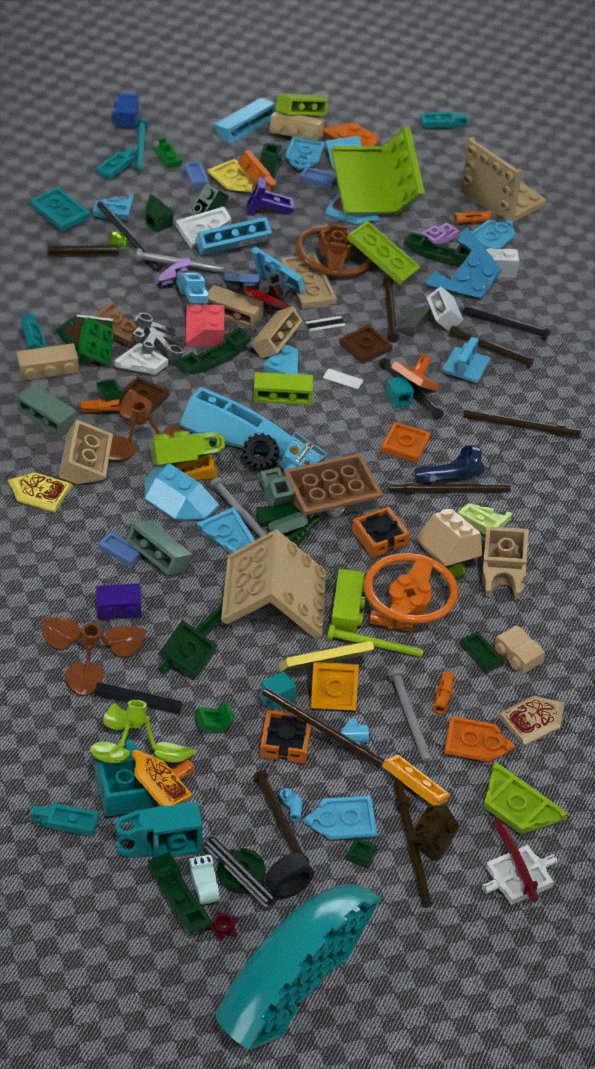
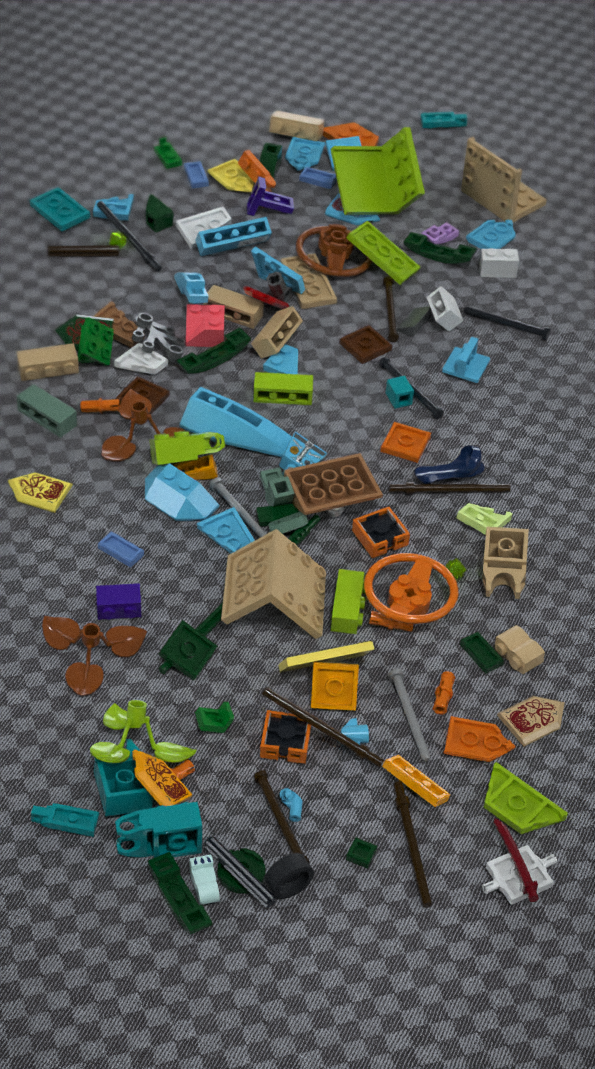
(32, 332): teal hinge -> none
(85, 453): tan slope -> none
(110, 390): dark green tile -> none
(116, 163): teal hinge -> none
(126, 110): blue brick -> none
(127, 695): black axle -> none
(141, 124): teal bar -> none
(159, 547): sand green brick -> none
(170, 273): lavender slope -> none
(171, 260): light grey bar -> none
(209, 199): dark green slope -> none
(228, 921): dark red plate -> none
(245, 120): medium azure brick -> none
(248, 279): medium blue wing -> none
(252, 443): black tyre -> none
(280, 684): teal brick -> none
(290, 963): teal brick -> none
(302, 104): lime brick -> none
(325, 323): sticker -> none
(342, 378): white sticker -> none
(344, 818): medium azure tile -> none
(383, 644): lime bar -> none
(417, 373): orange tile -> none
(434, 830): dark brown bracket -> none
(450, 538): tan slope -> none
(472, 217): orange pin -> none
(475, 273): dark azure wing -> none
(493, 347): dark brown bar -> none
(559, 430): dark brown bar -> none

